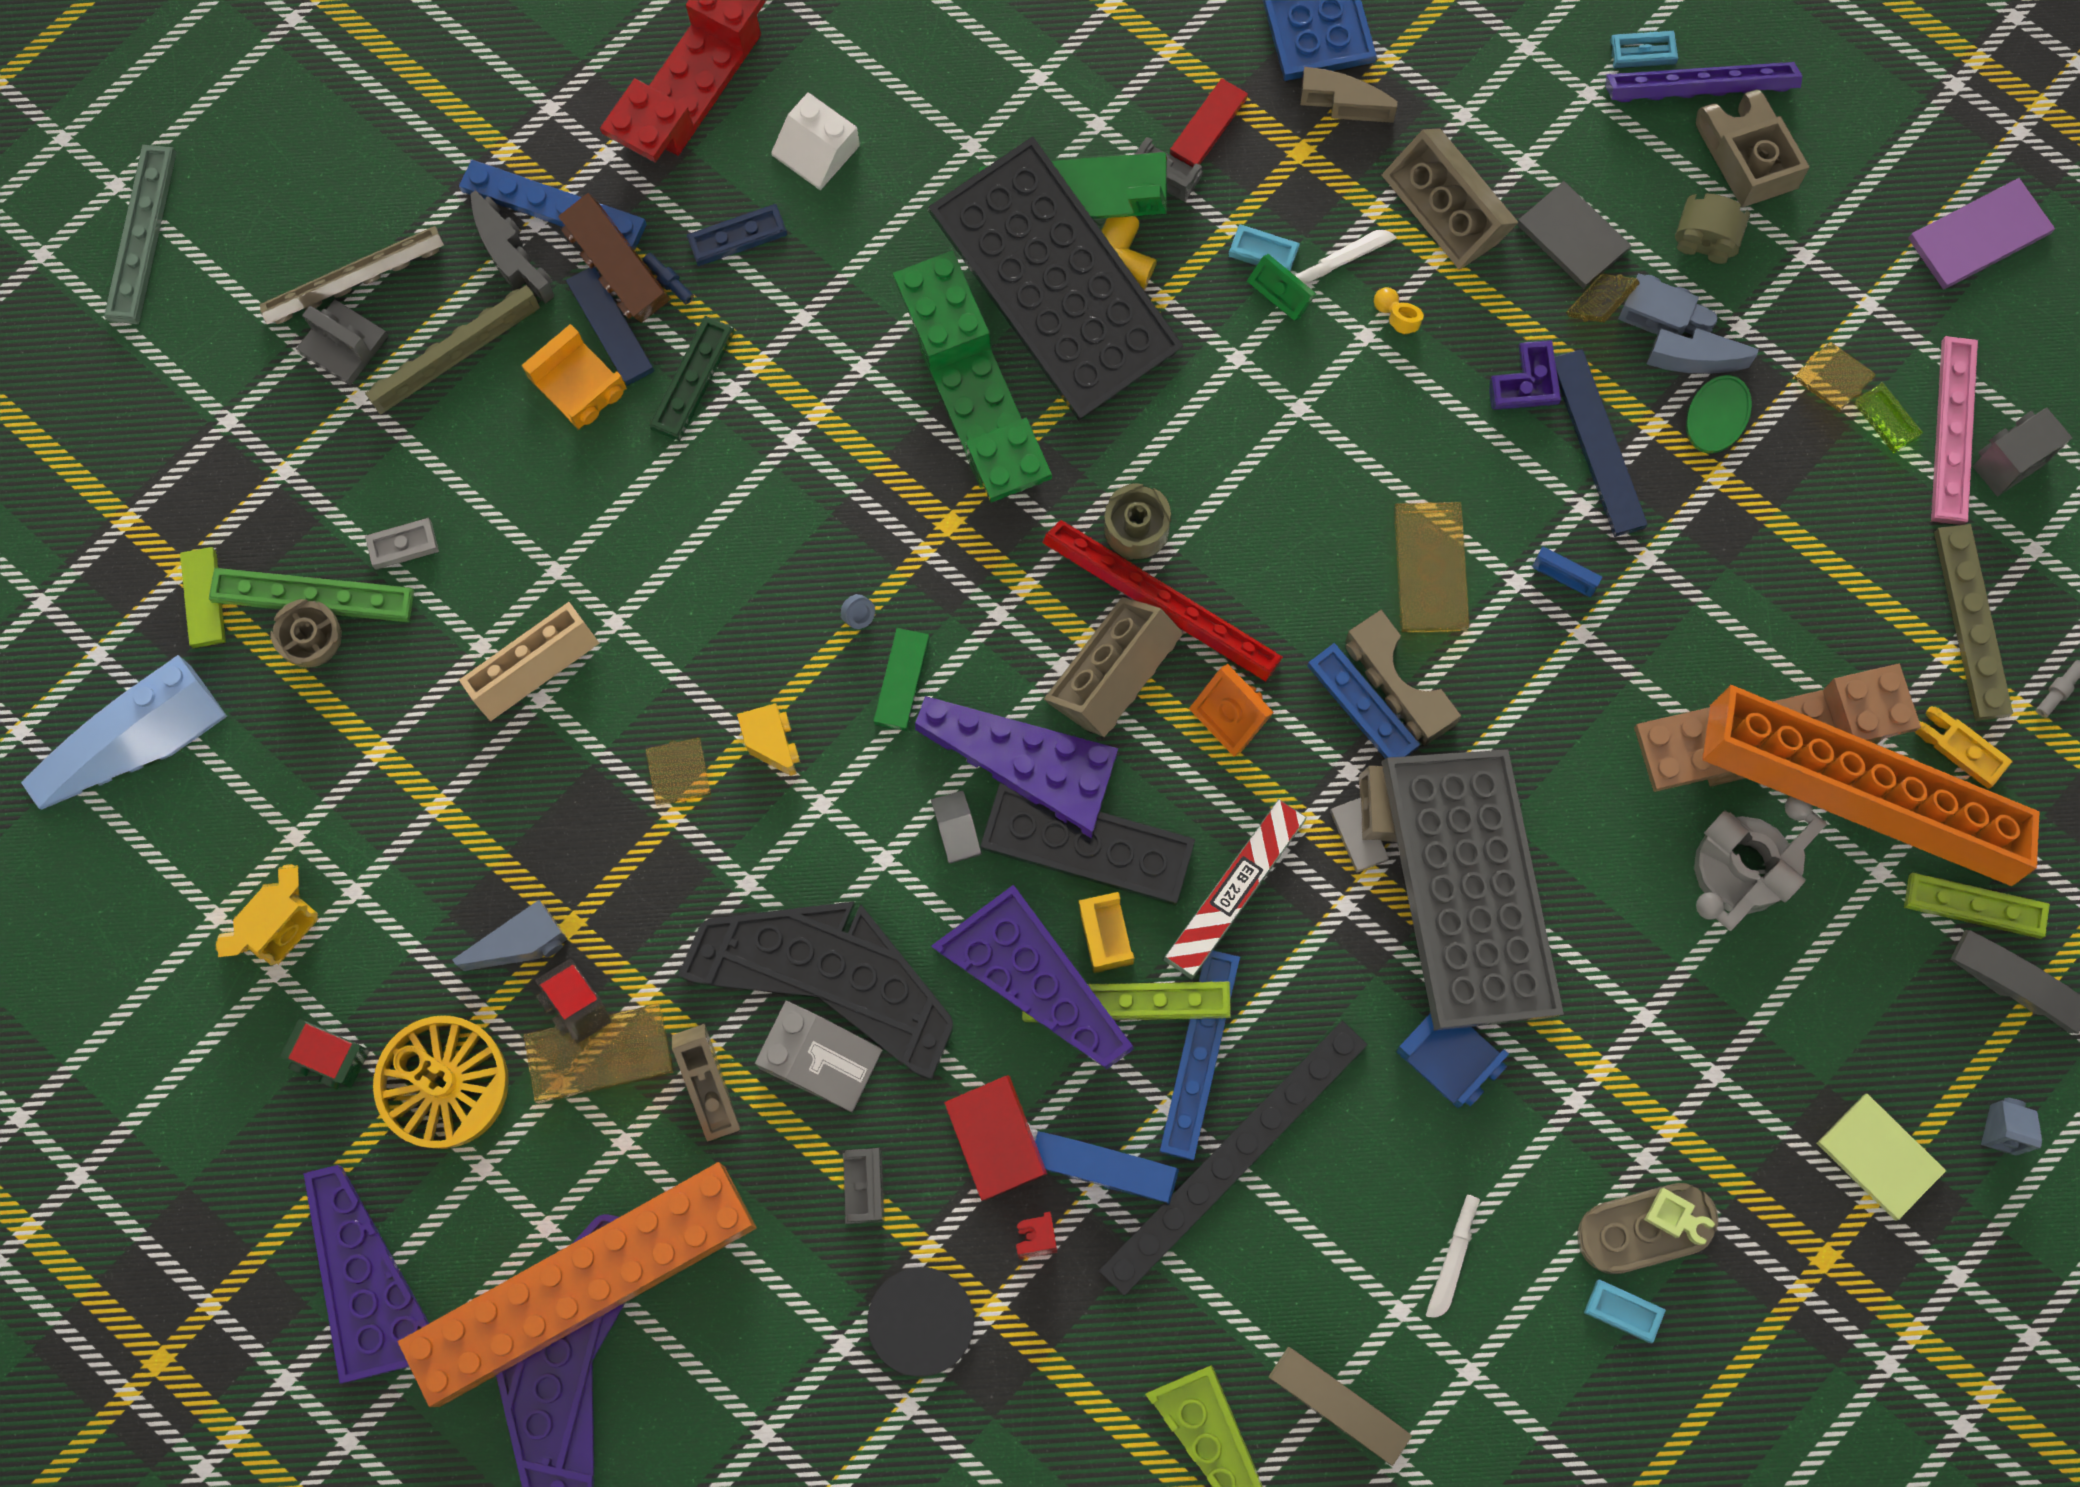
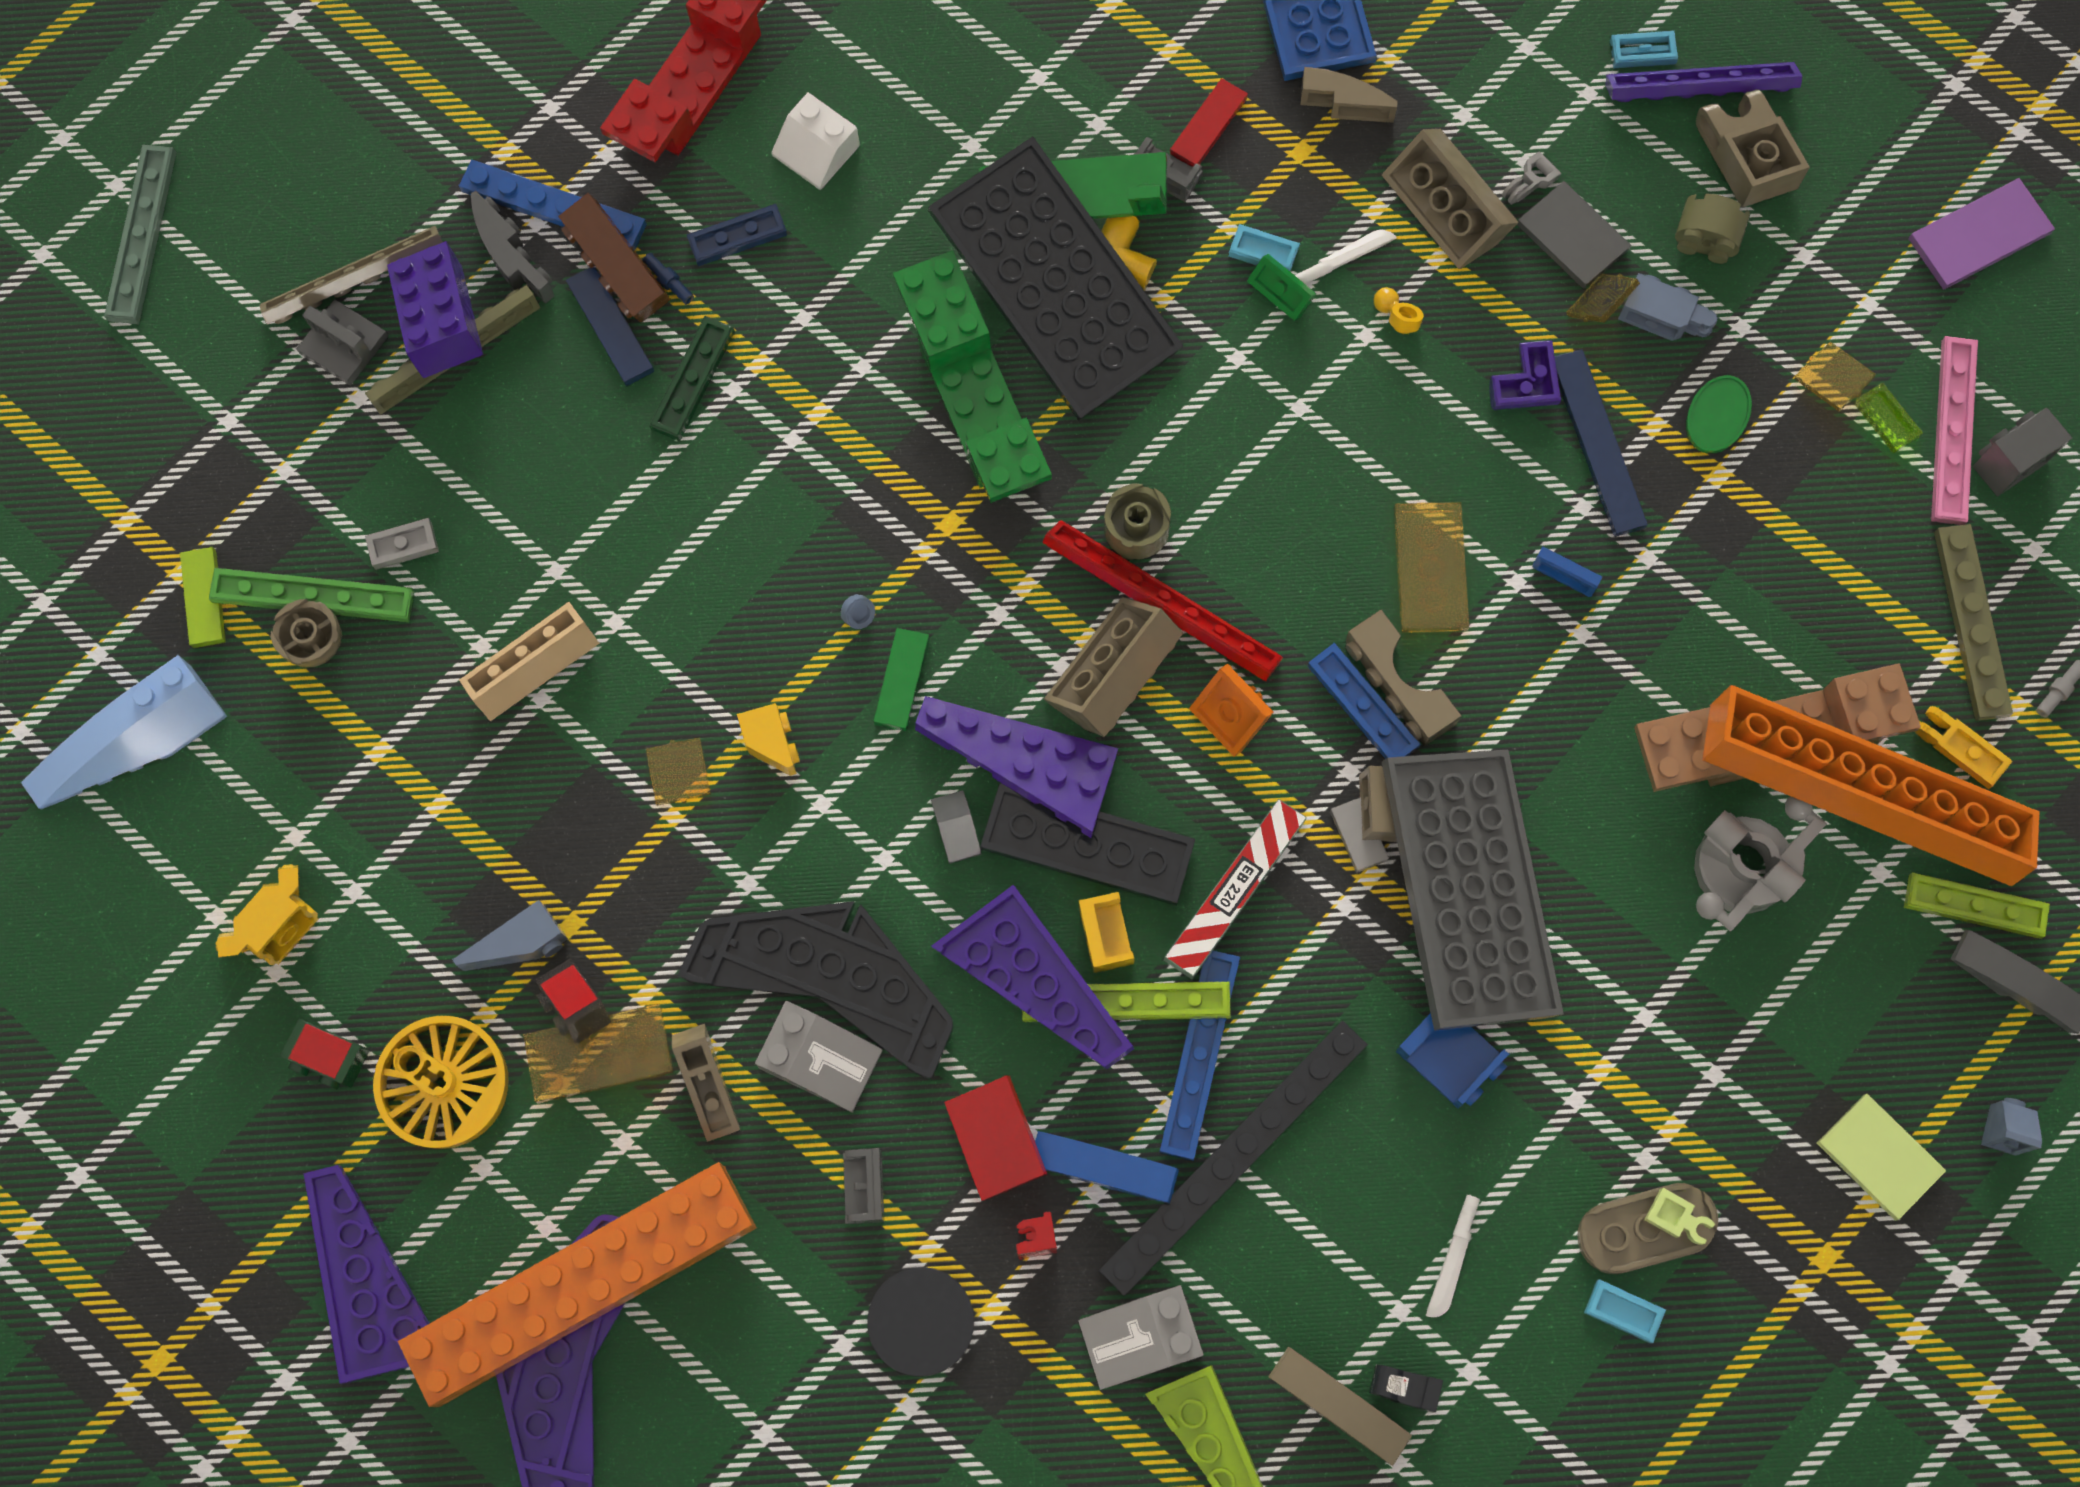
(434, 310): none -> dark purple brick
(574, 378): light orange panel -> none
(1140, 1337): none -> light grey slope
(1406, 1388): none -> black leg
(1531, 181): none -> light grey piece
(1699, 354): sand blue slope -> none

